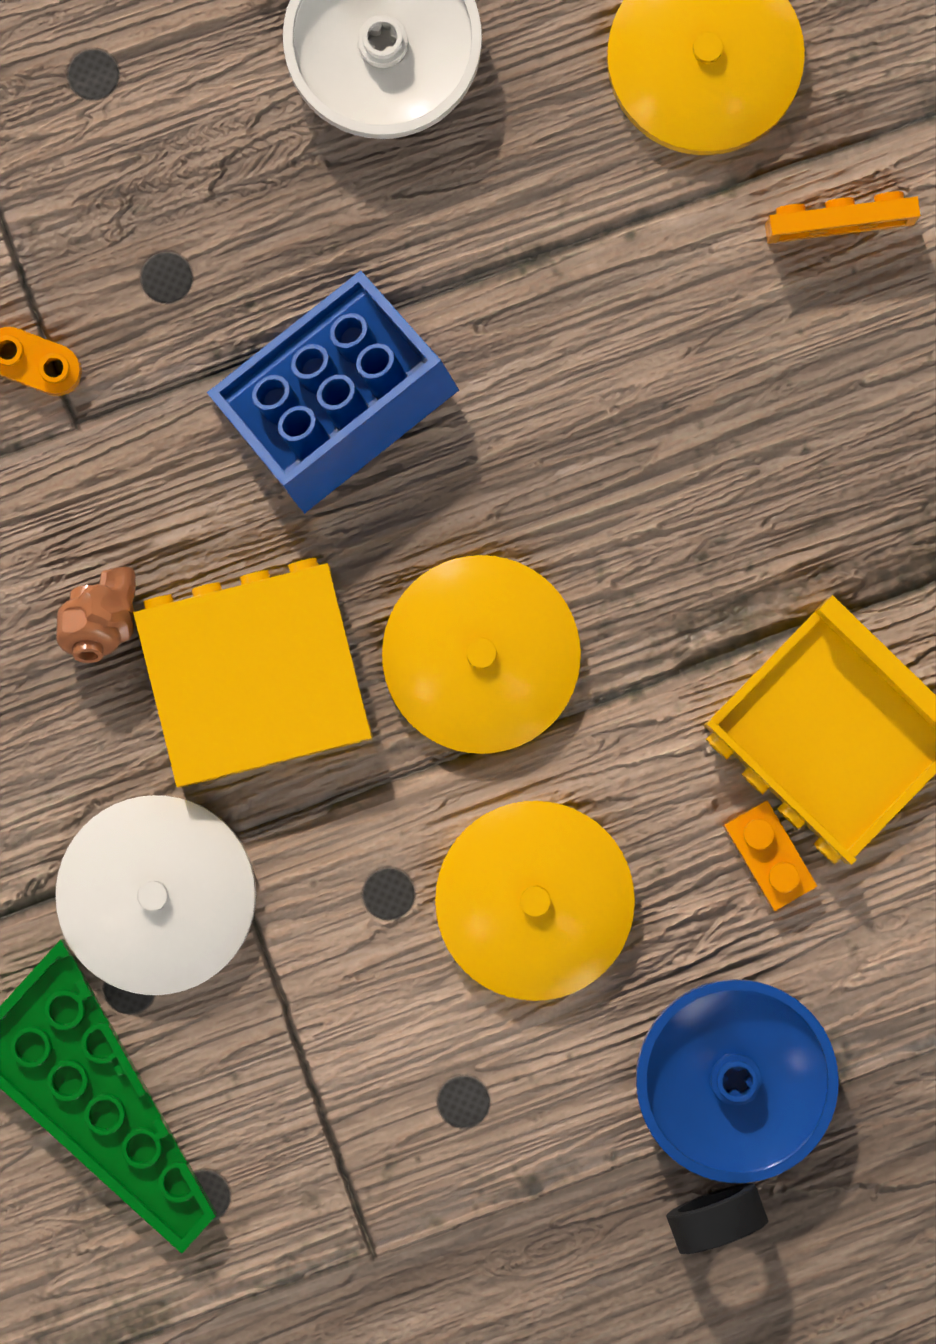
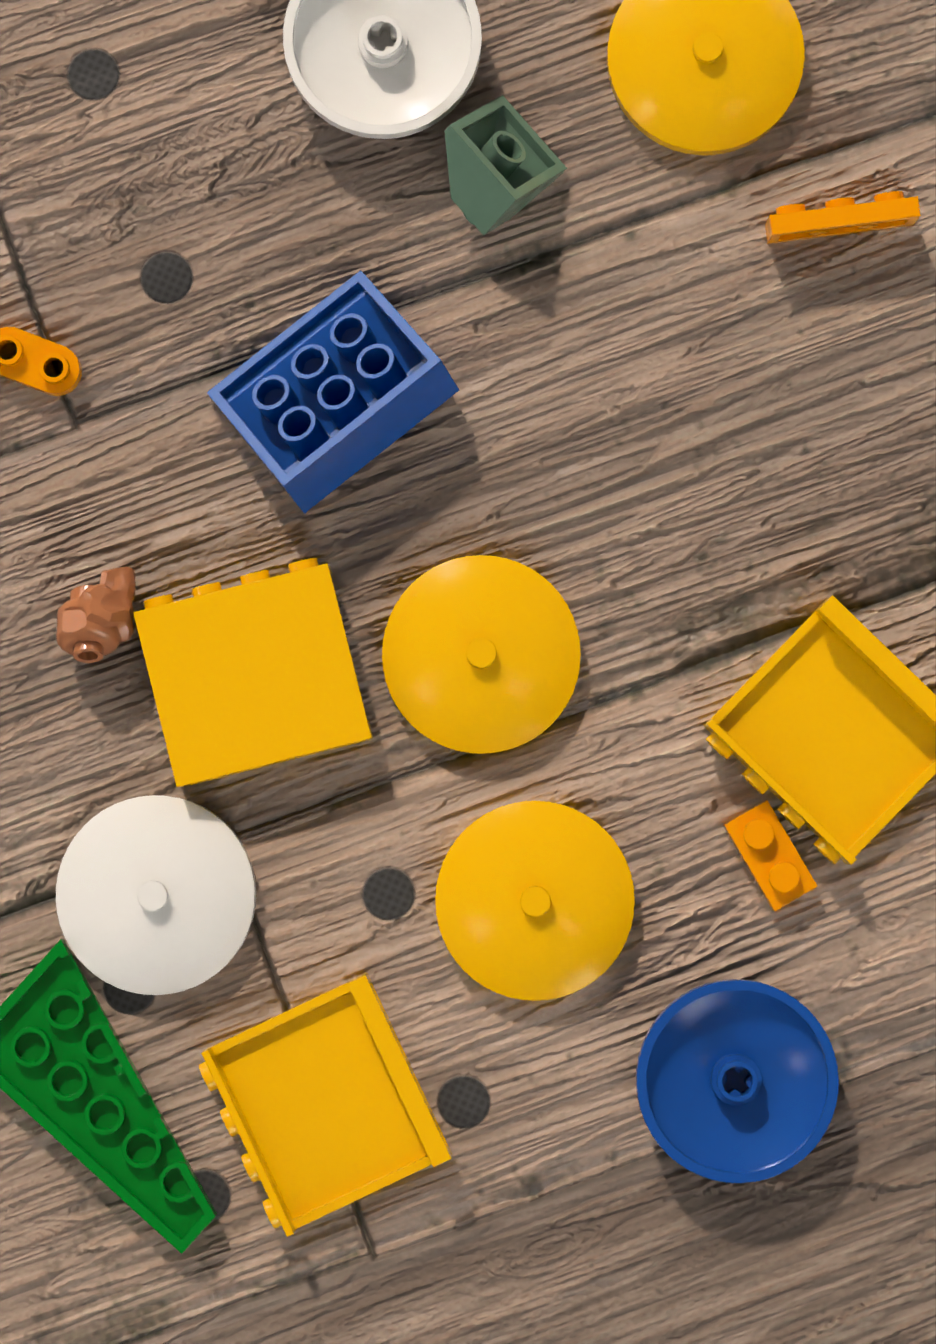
(324, 1104): none -> yellow panel
(497, 164): none -> sand green slope
(717, 1218): black tyre -> none

